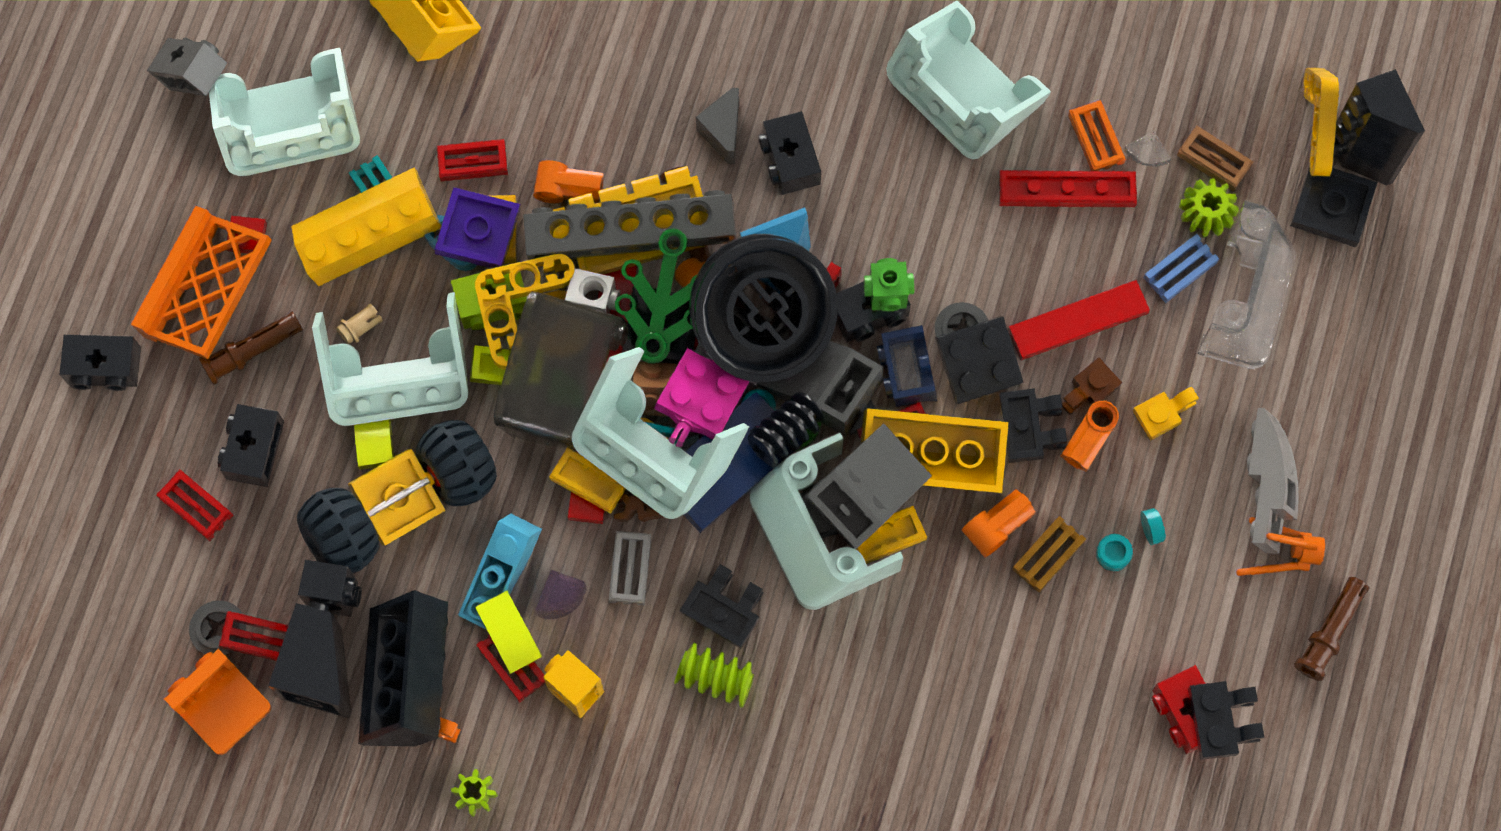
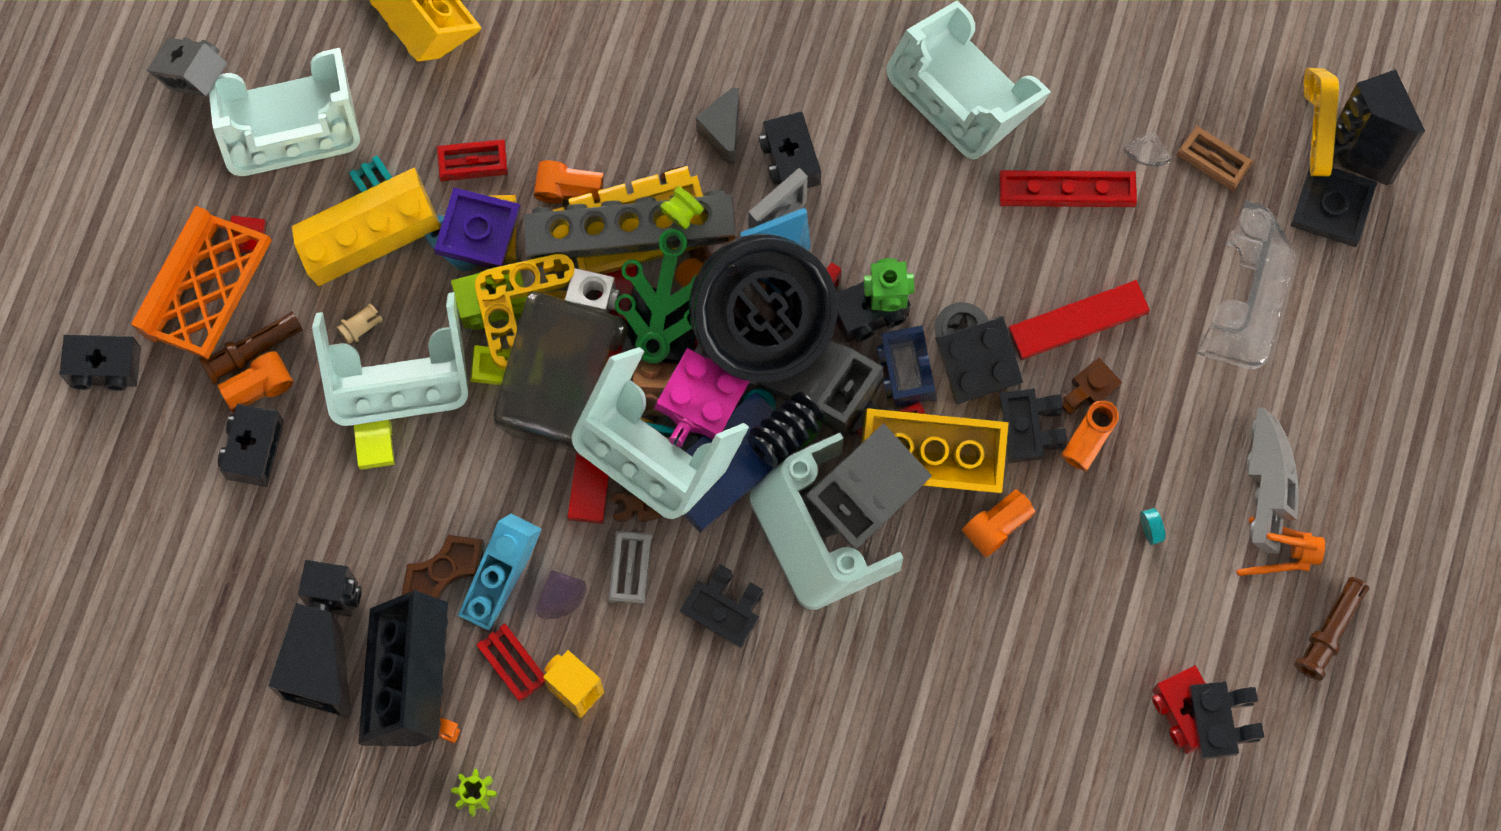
(201, 629): dark grey gear -> none
(216, 523): red tile -> none
(218, 702): orange bracket -> none
(228, 631): red tile -> none
(264, 378): none -> orange piece
(397, 496): black plate -> none
(456, 560): none -> reddish brown tile
(508, 631): neon yellow slope -> none
(586, 480): yellow plate -> none
(681, 208): none -> lime wheel
(715, 674): lime piece -> none
(781, 201): none -> light grey tile
(897, 533): yellow plate -> none
(1068, 532): pearl gold tile -> none
(1106, 161): orange tile -> none
(1114, 552): teal tile -> none
(1161, 414): yellow plate -> none
(1202, 251): medium blue tile -> none
(1213, 198): lime gear -> none

